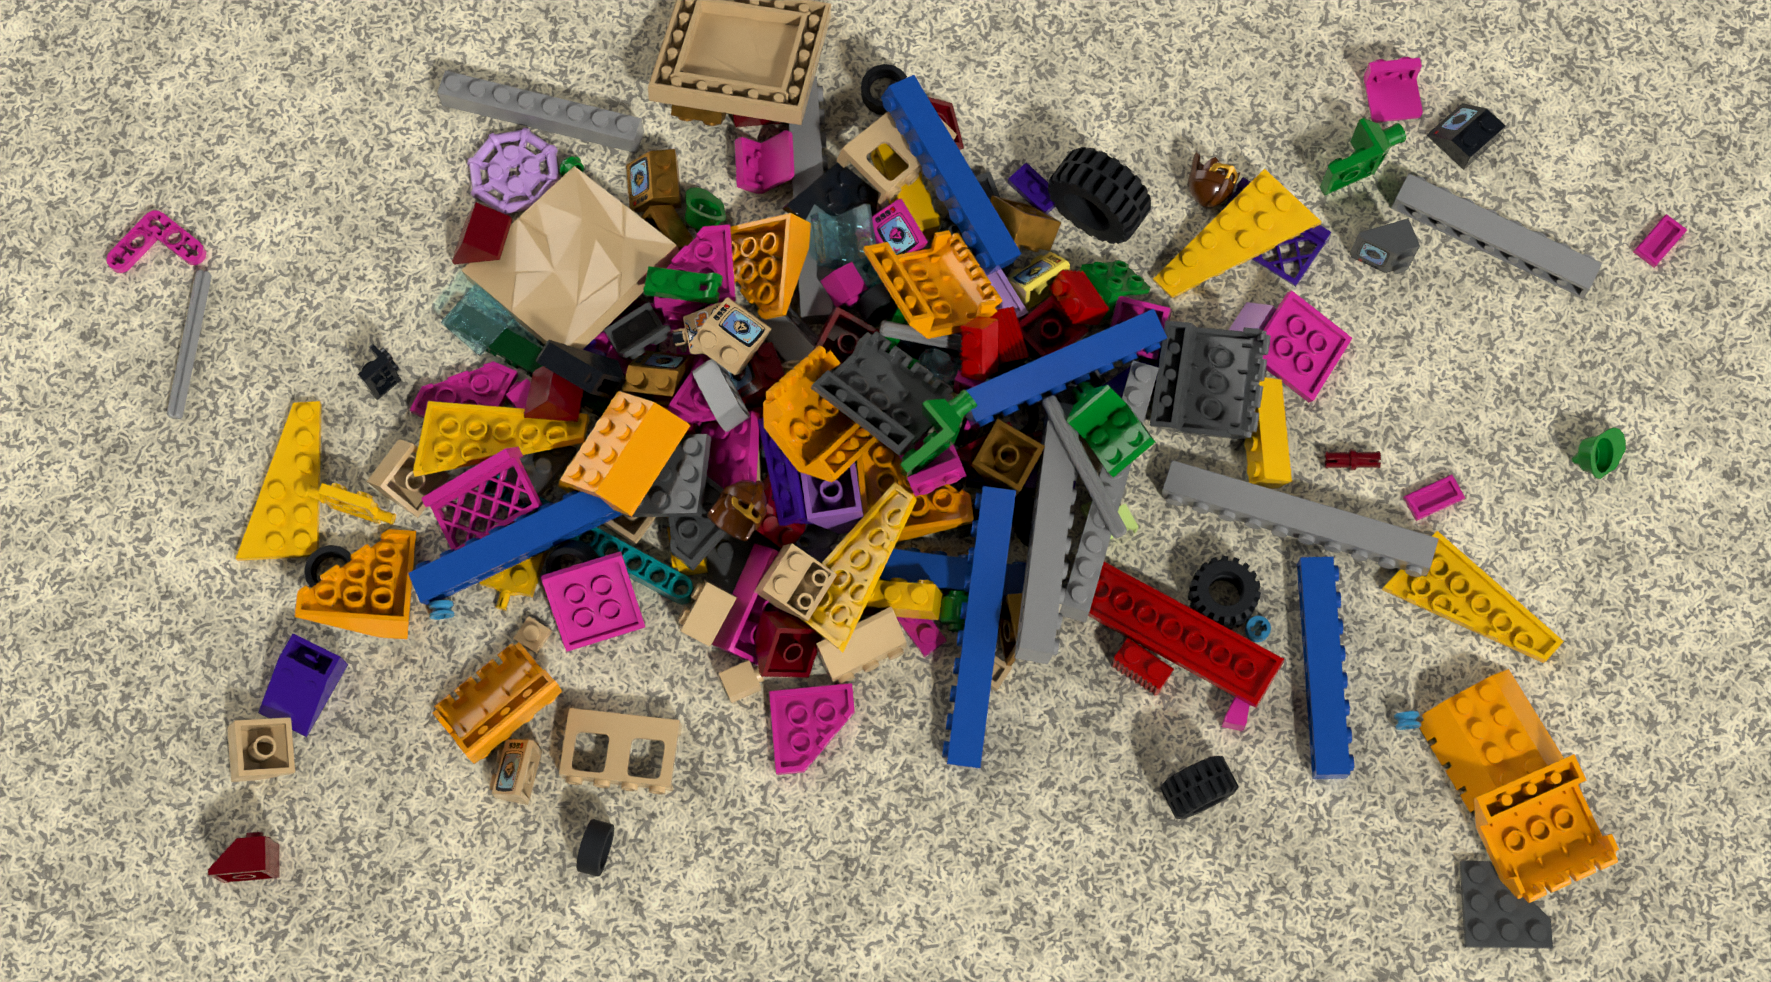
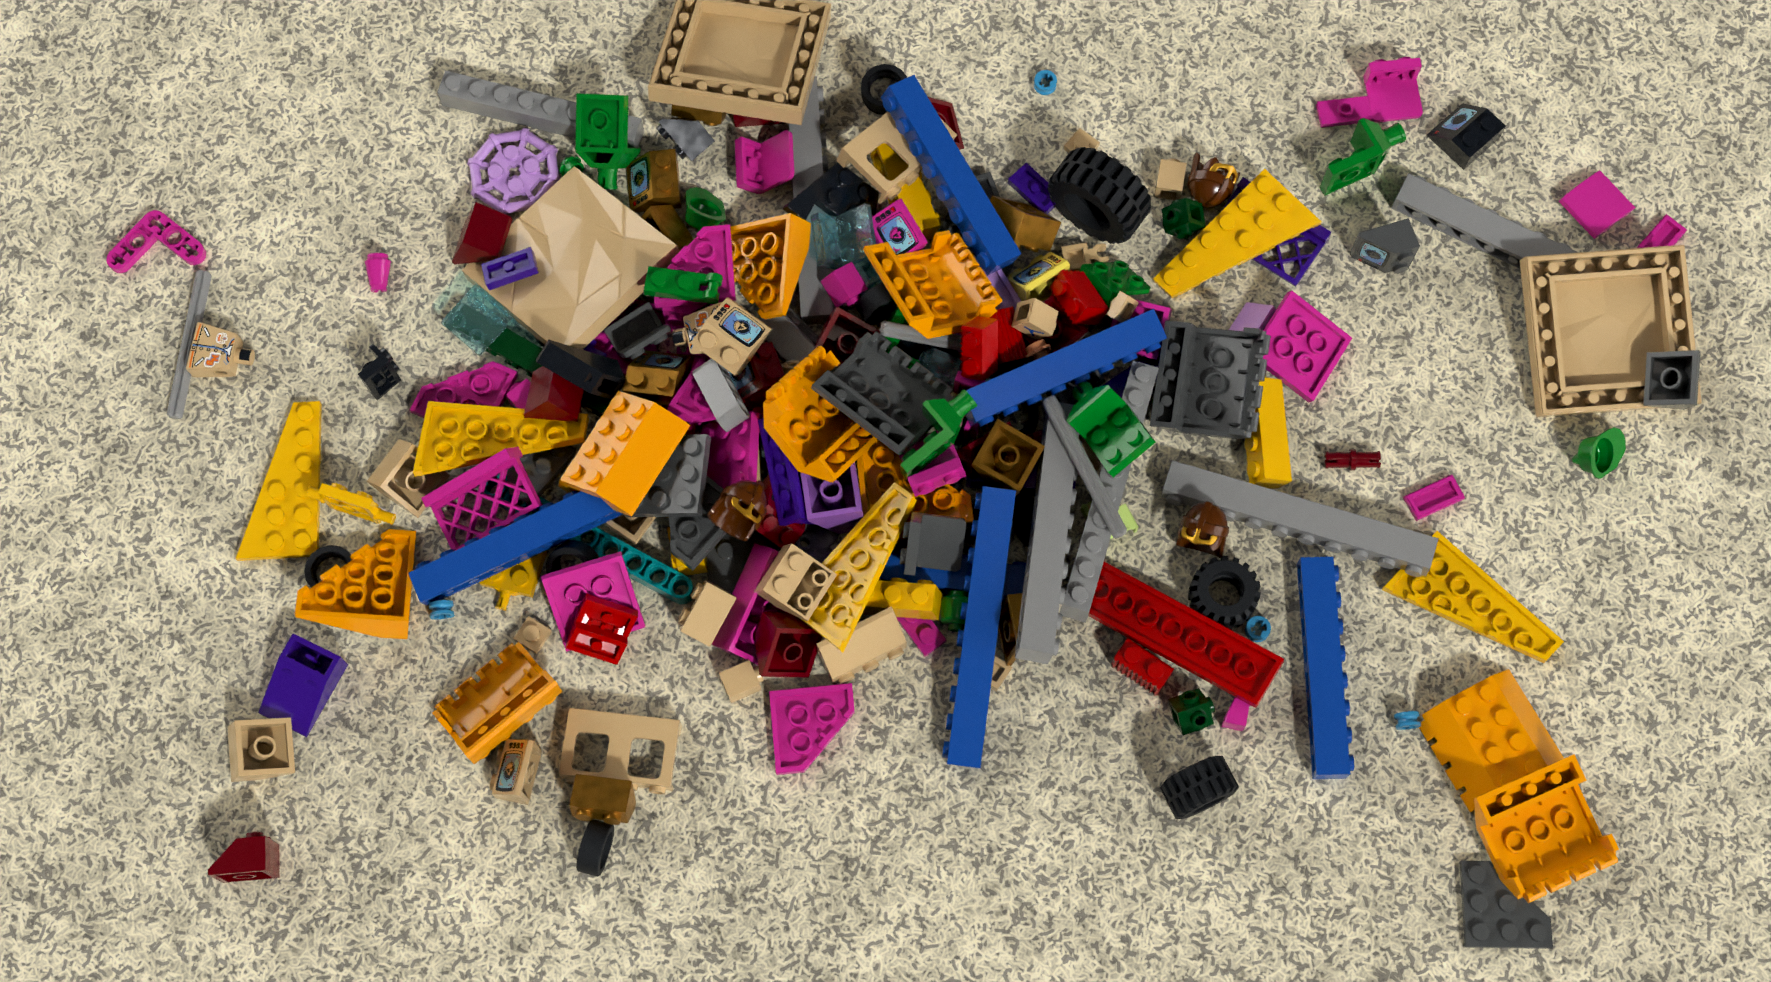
(216, 352): none -> tan torso
(378, 270): none -> dark pink cone
(509, 268): none -> dark purple plate
(601, 629): none -> red slope
(602, 799): none -> pearl gold slope
(603, 135): none -> green plate
(687, 134): none -> slope
(933, 542): none -> dark grey bracket
(1035, 318): none -> tan brick
(1037, 350): none -> nougat plate
(1045, 90): none -> dark azure bush
(1080, 254): none -> tan plate
(1081, 139): none -> tan plate
(1122, 307): none -> tan plate
(1170, 179): none -> tan brick
(1183, 218): none -> dark green brick
(1191, 711): none -> dark green brick
(1204, 529): none -> reddish brown helmet
(1343, 111): none -> dark pink plate
(1596, 321): none -> tan tile
(1597, 204): none -> dark pink slope
(1672, 379): none -> dark grey slope

